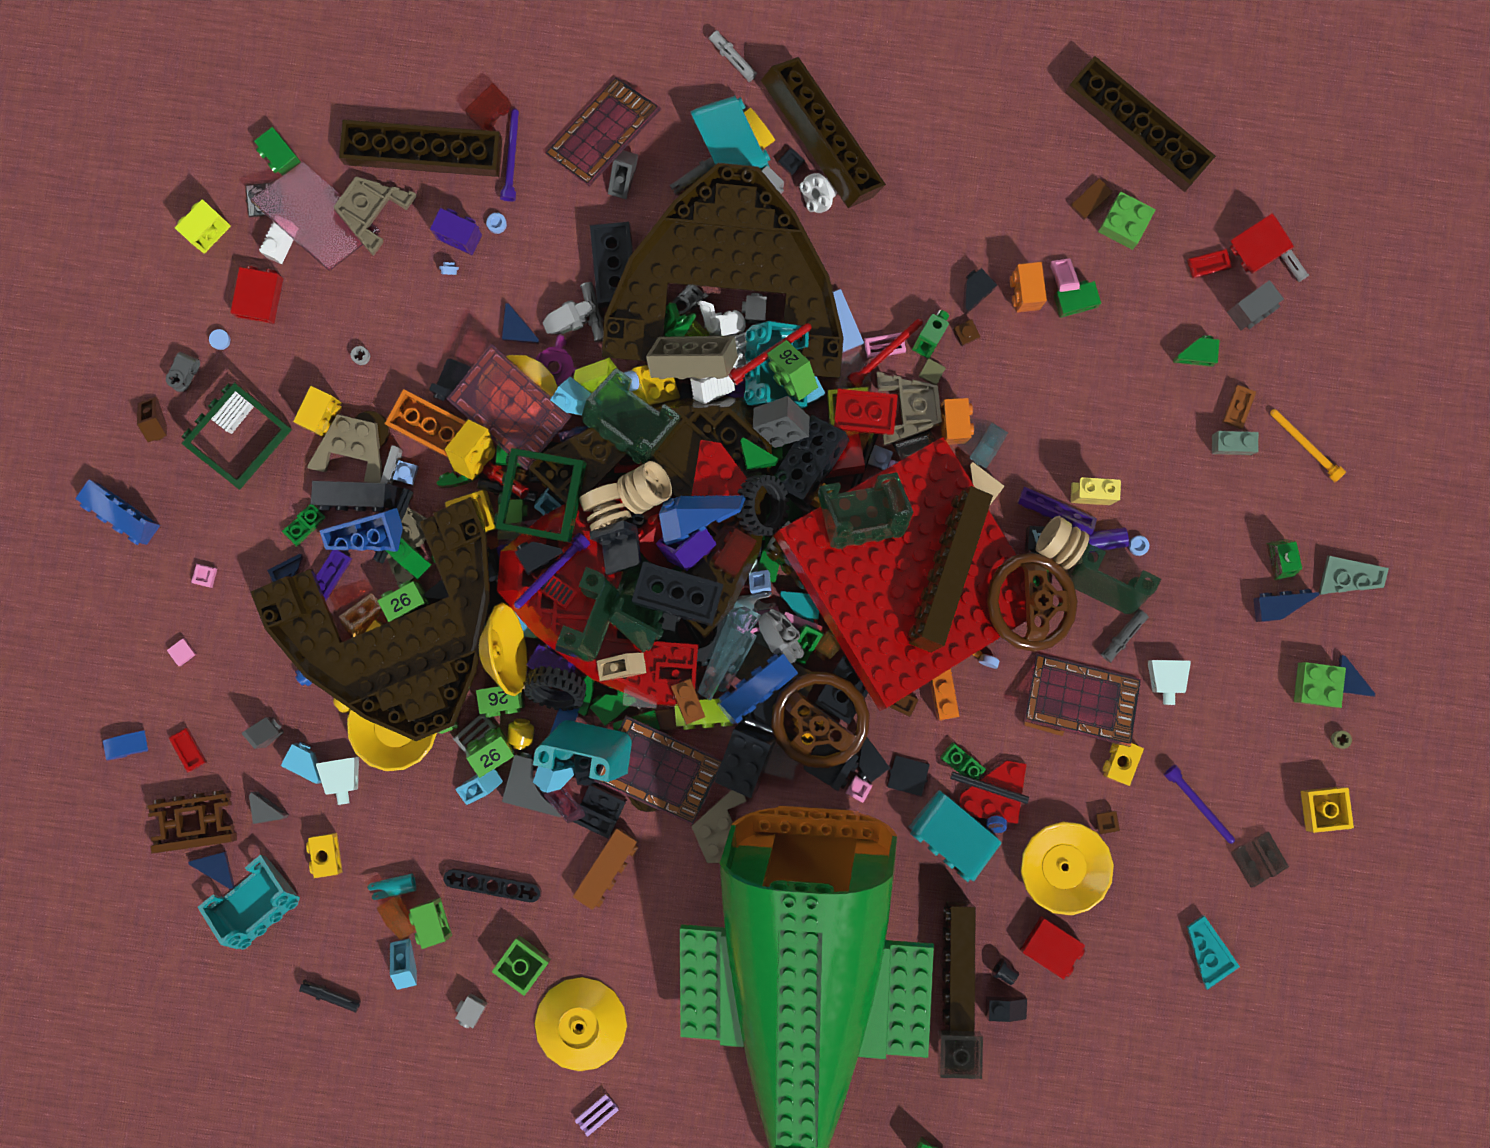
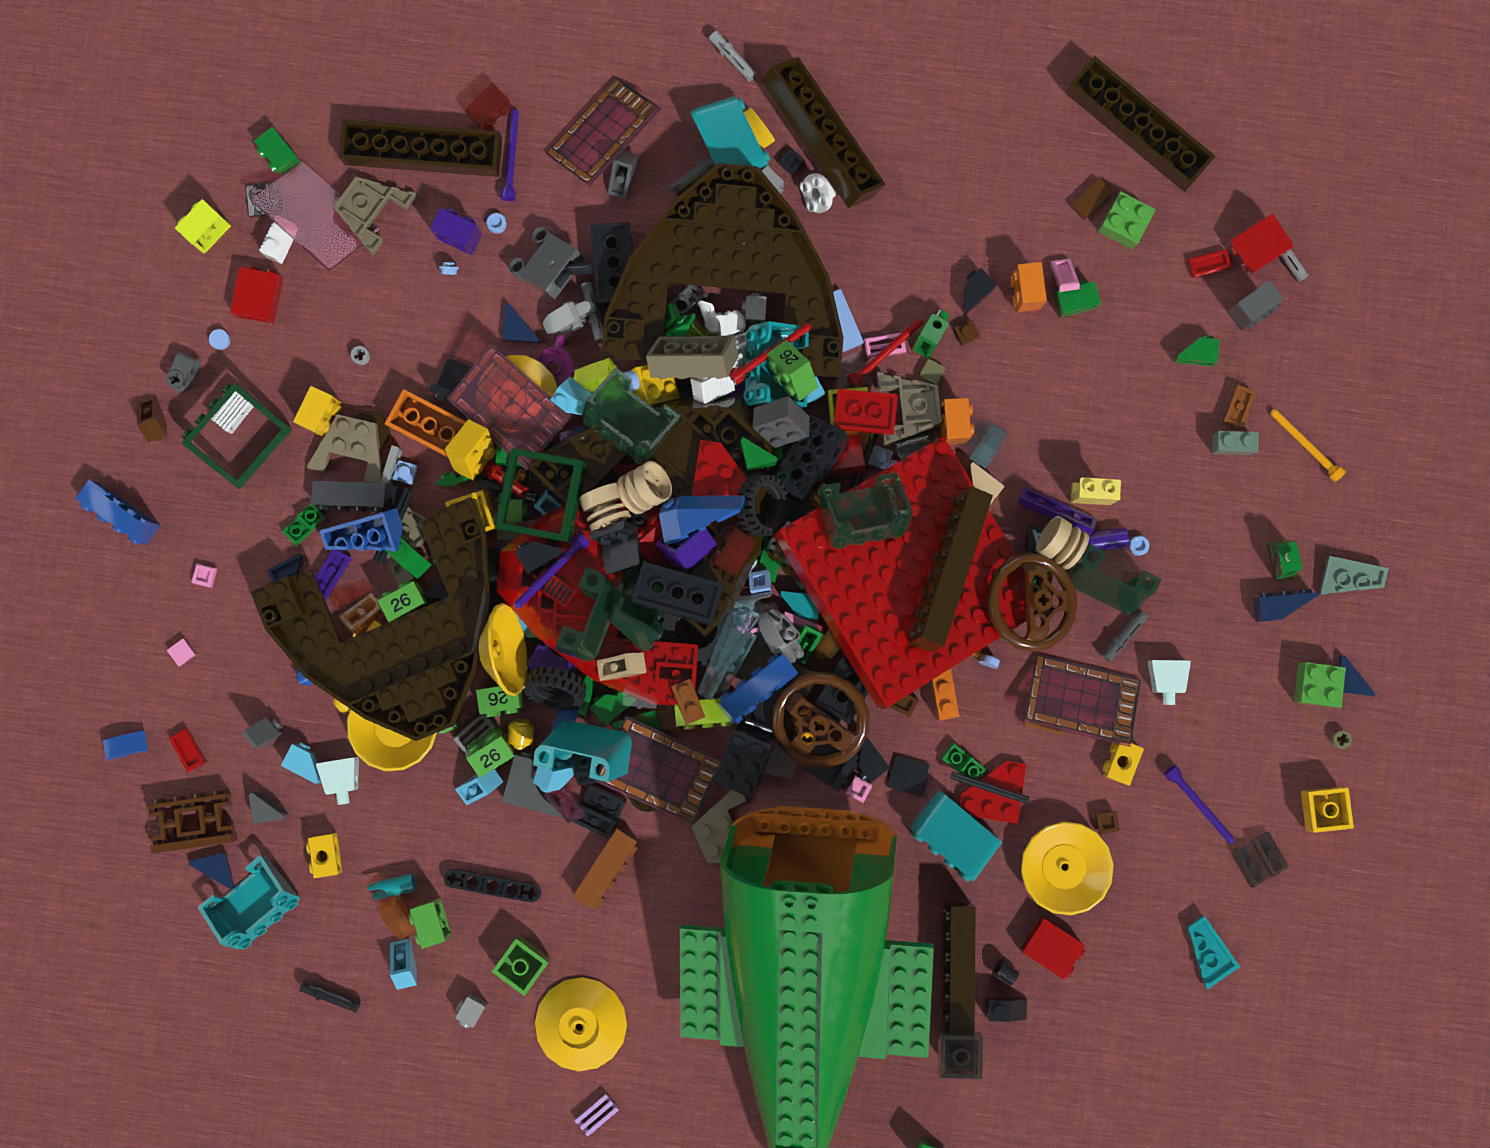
(551, 264): none -> dark grey piece
(996, 824): blue tile -> none

